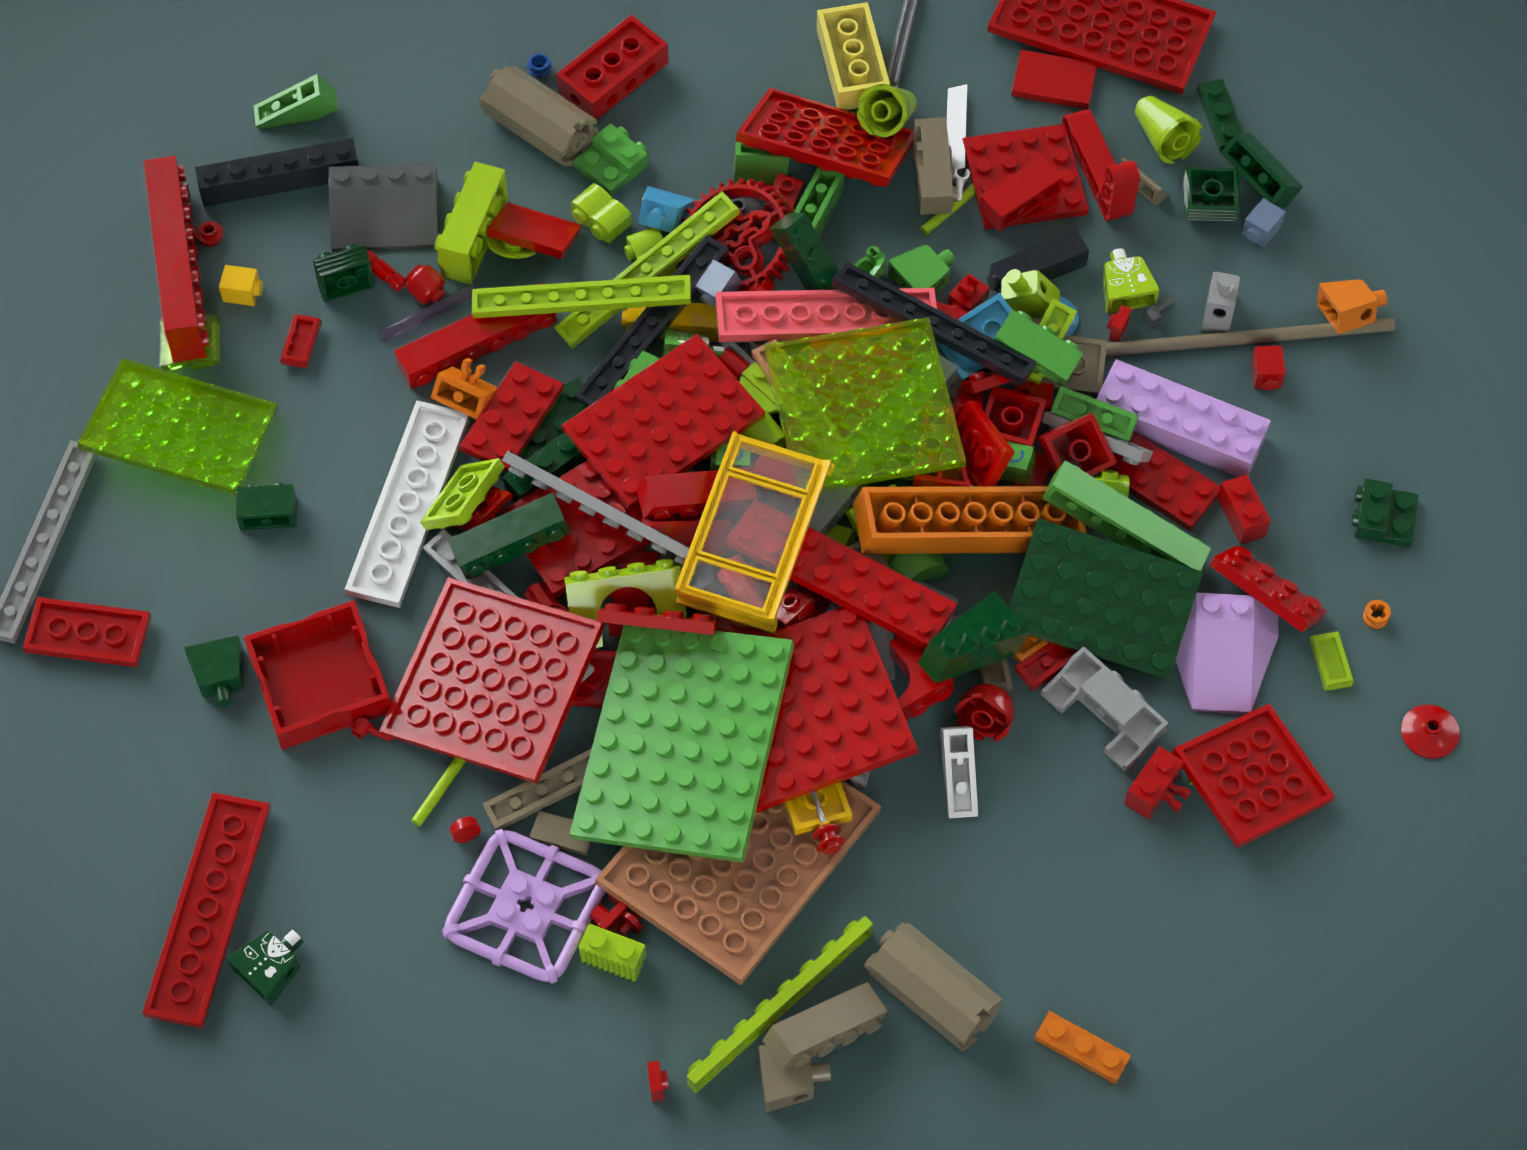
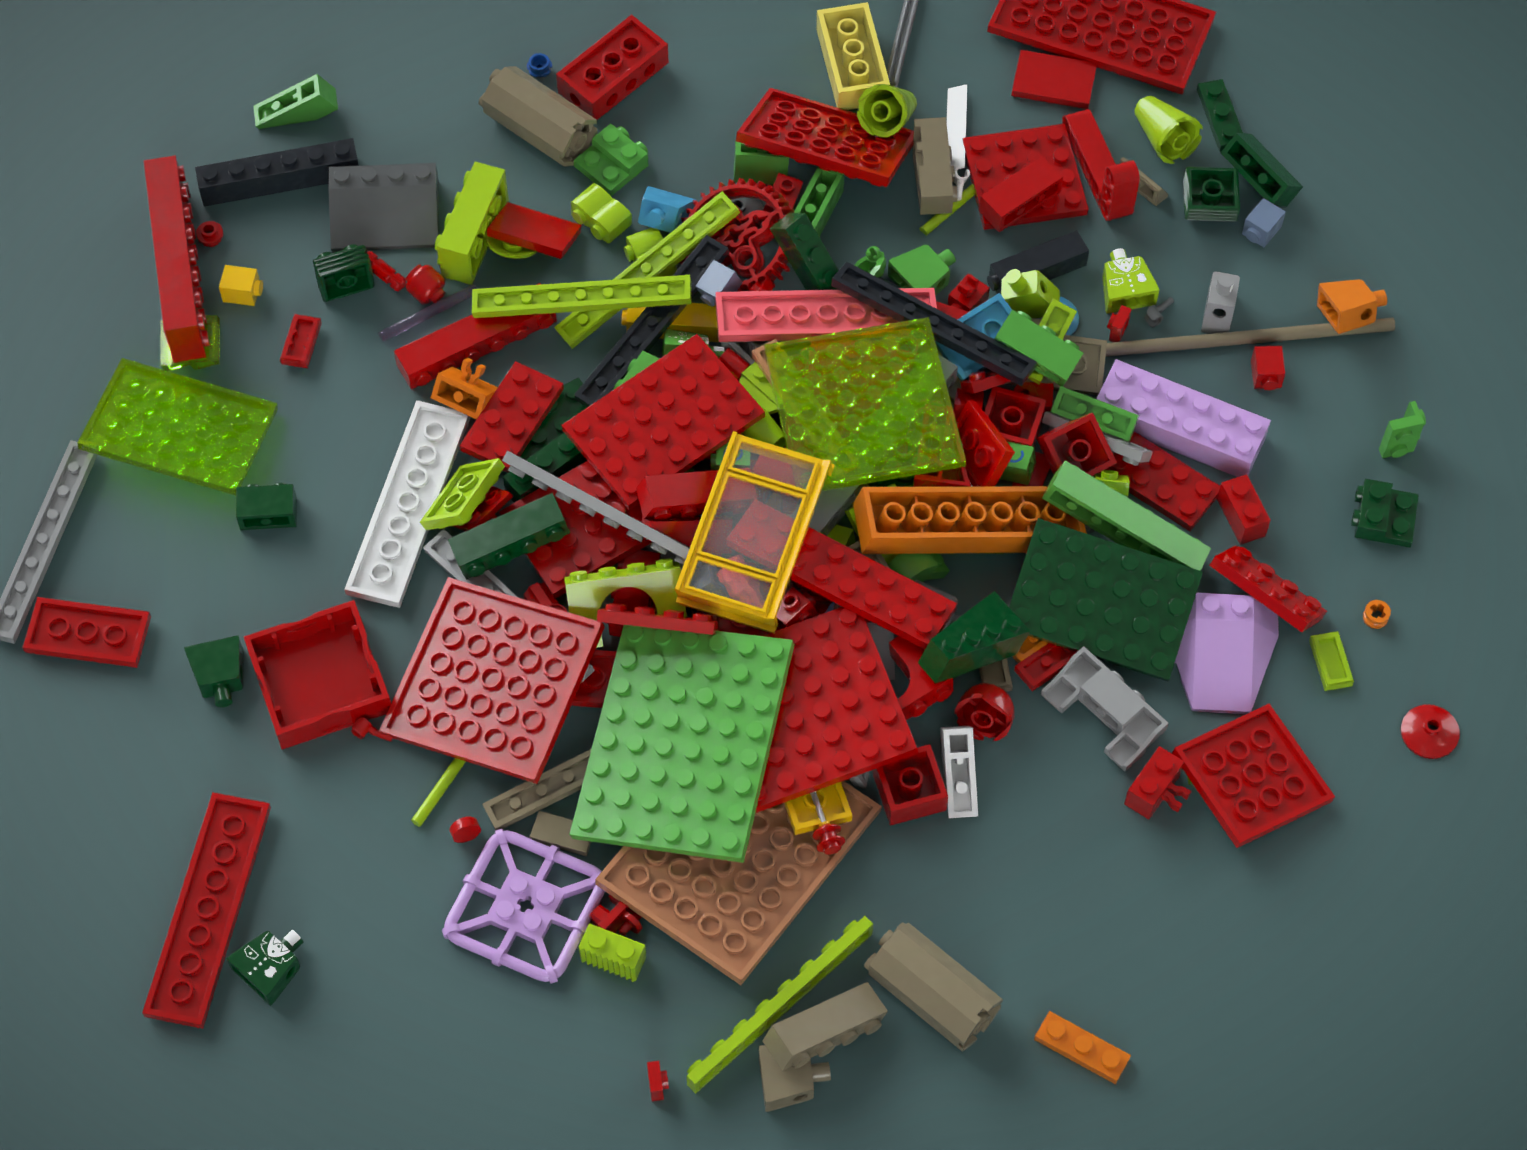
(911, 787): none -> red brick
(1403, 433): none -> bright green bracket

